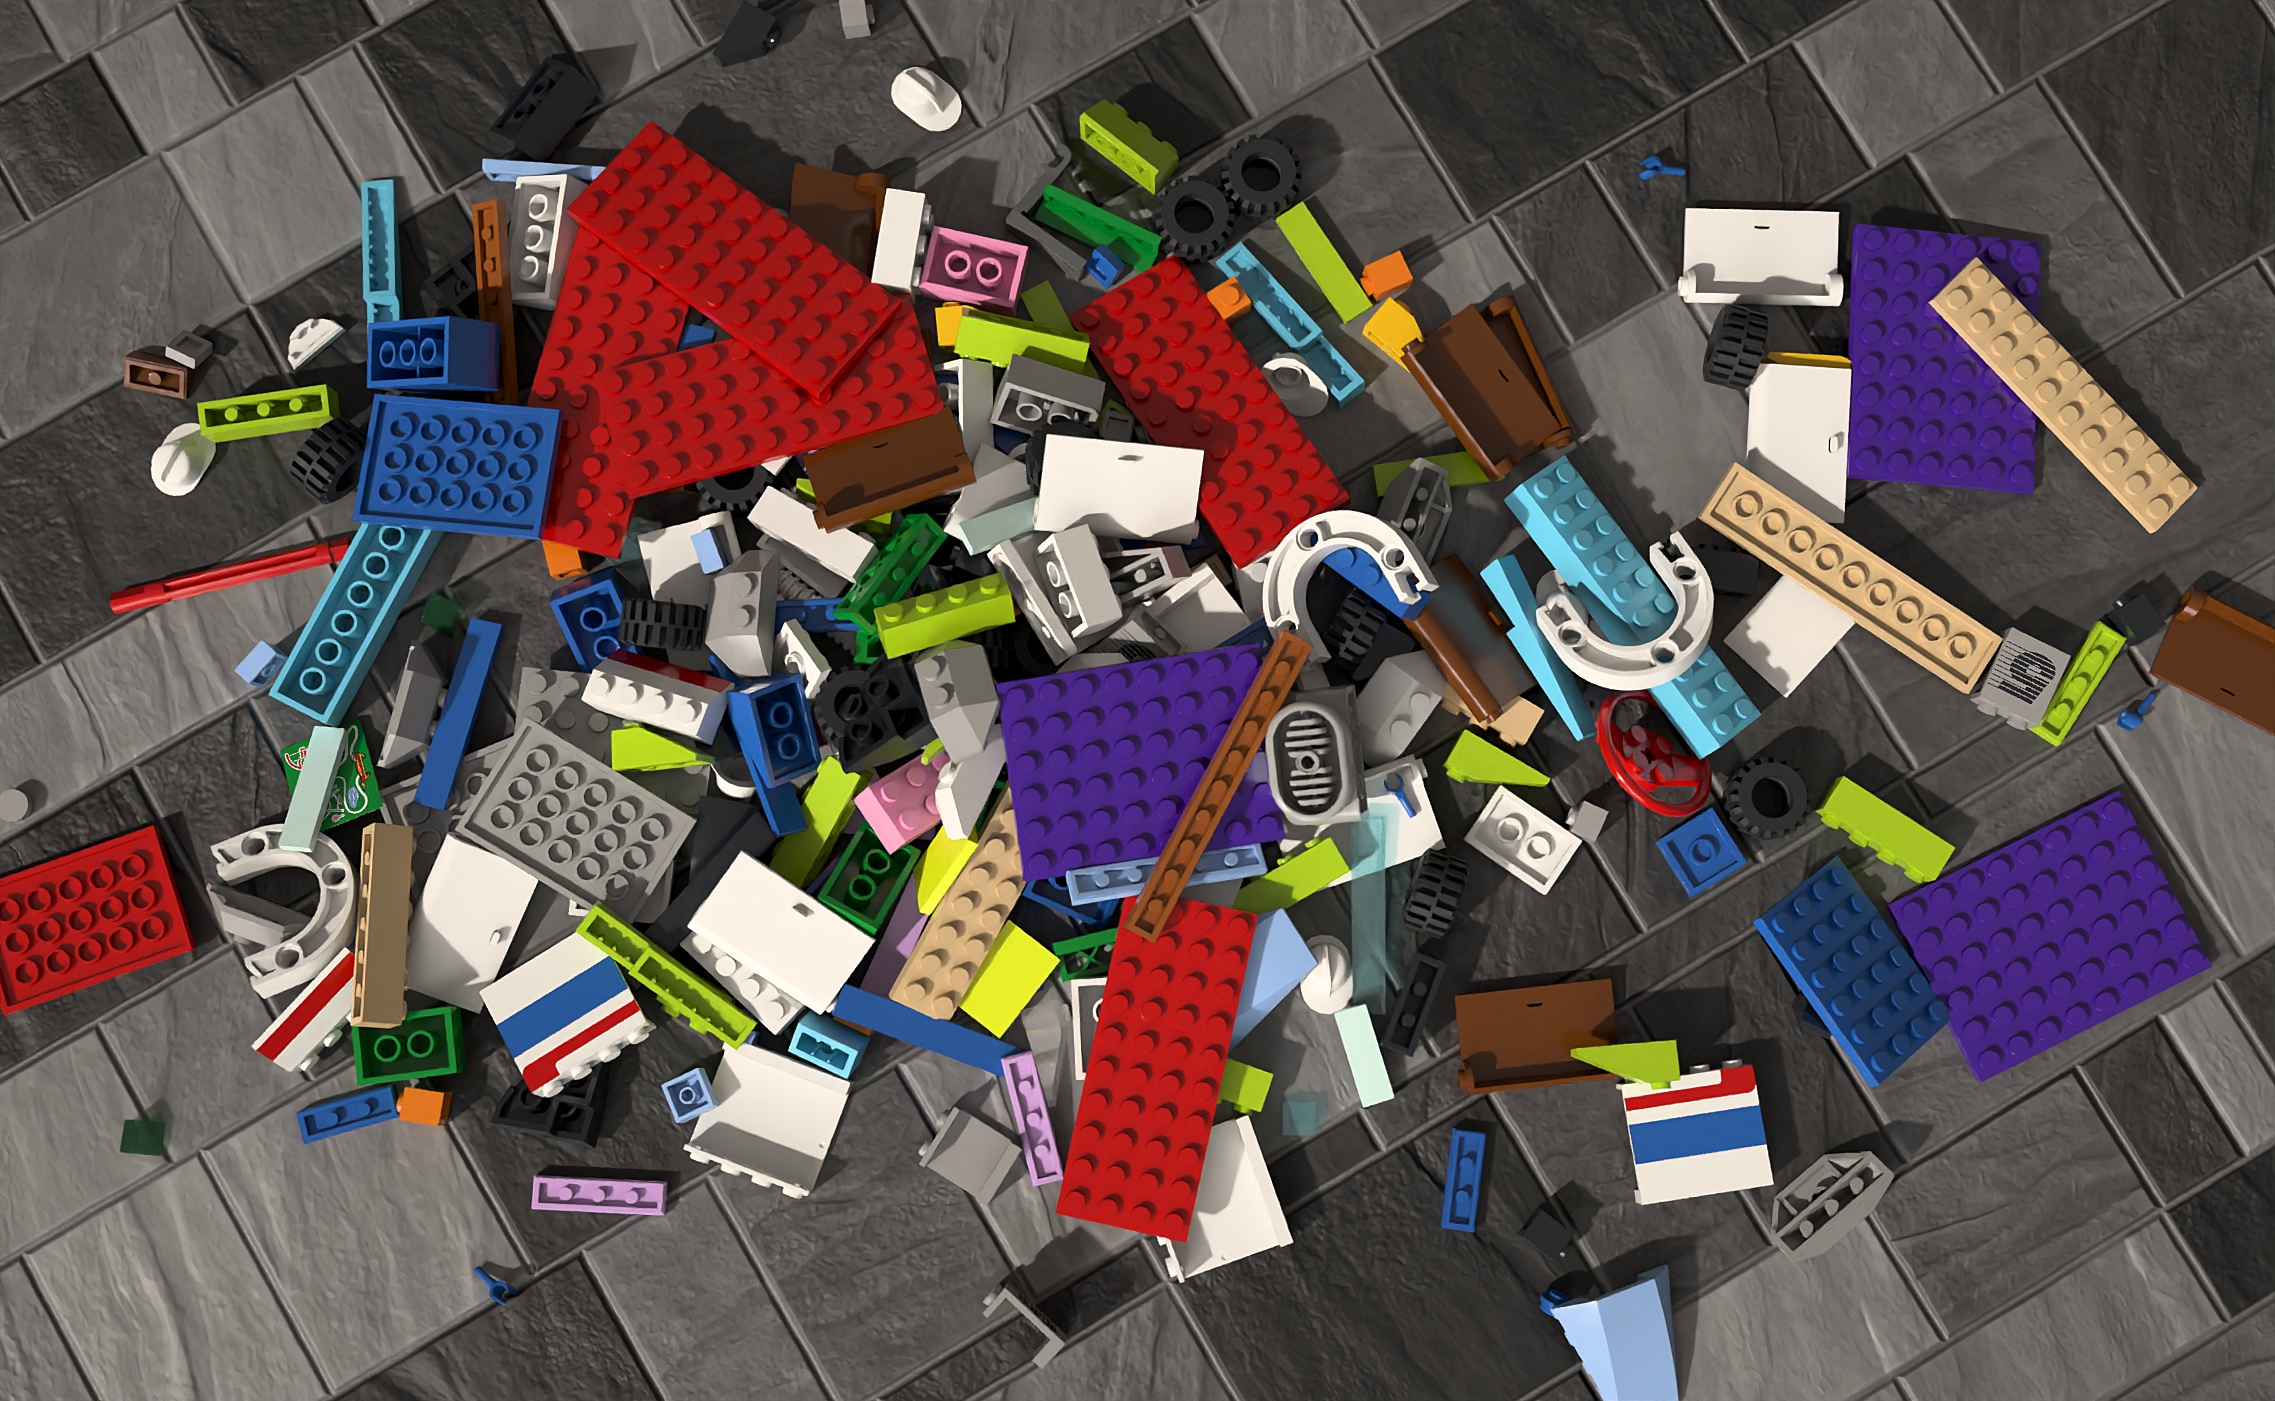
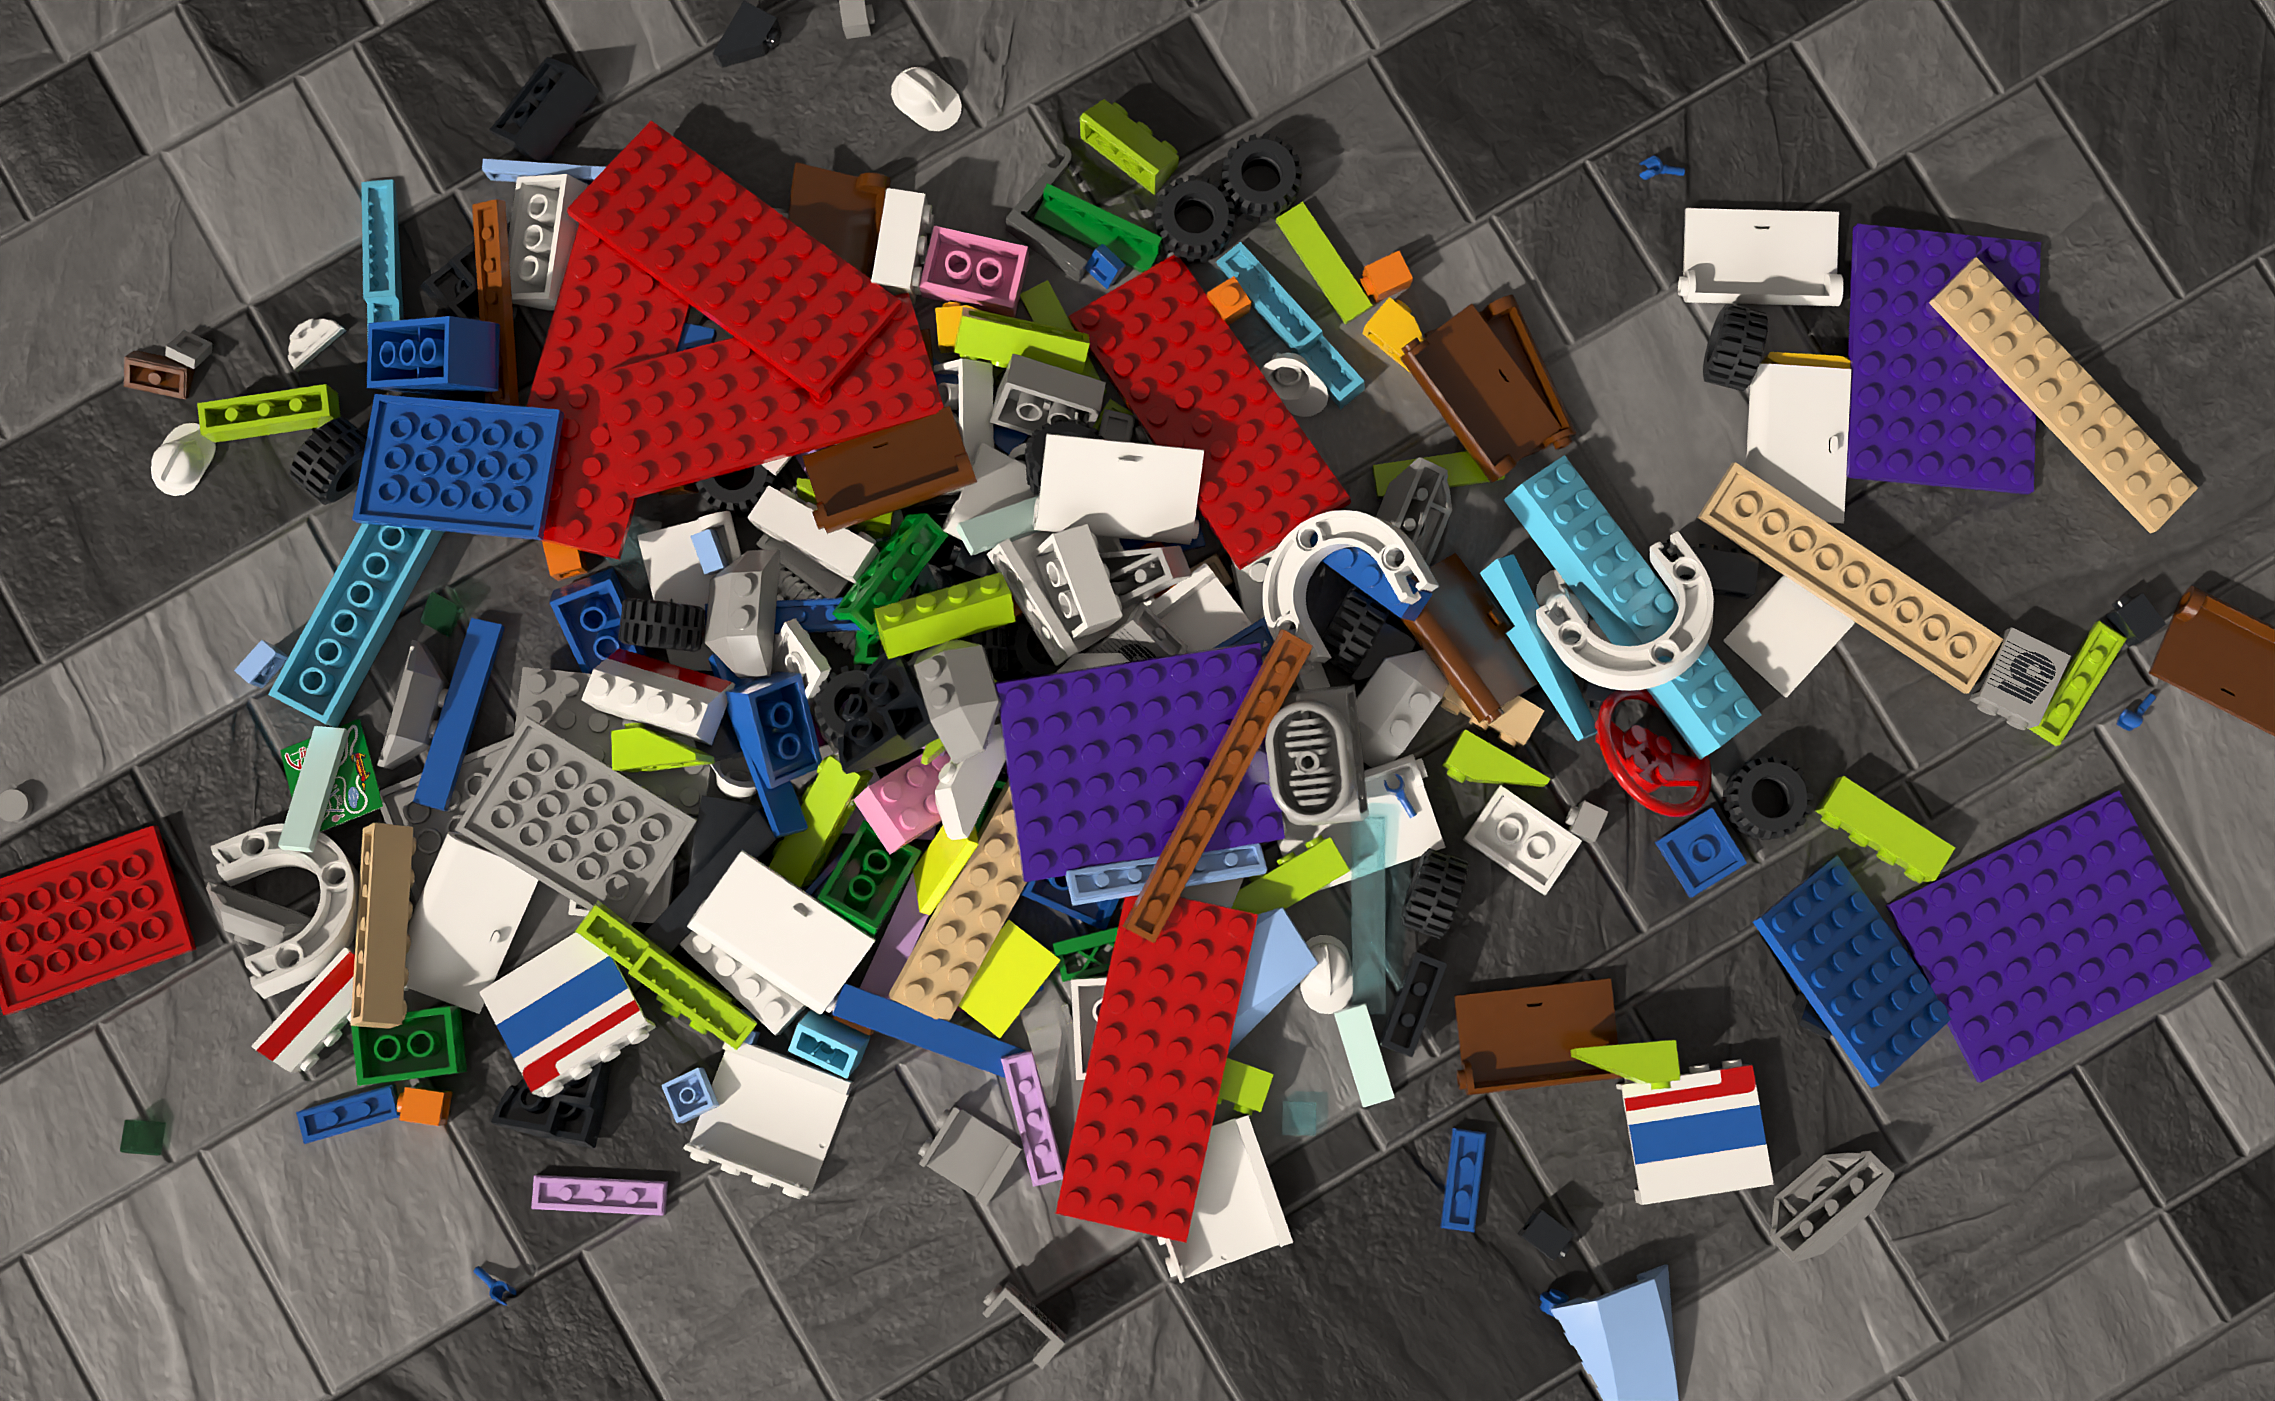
(229, 575): red piece -> none

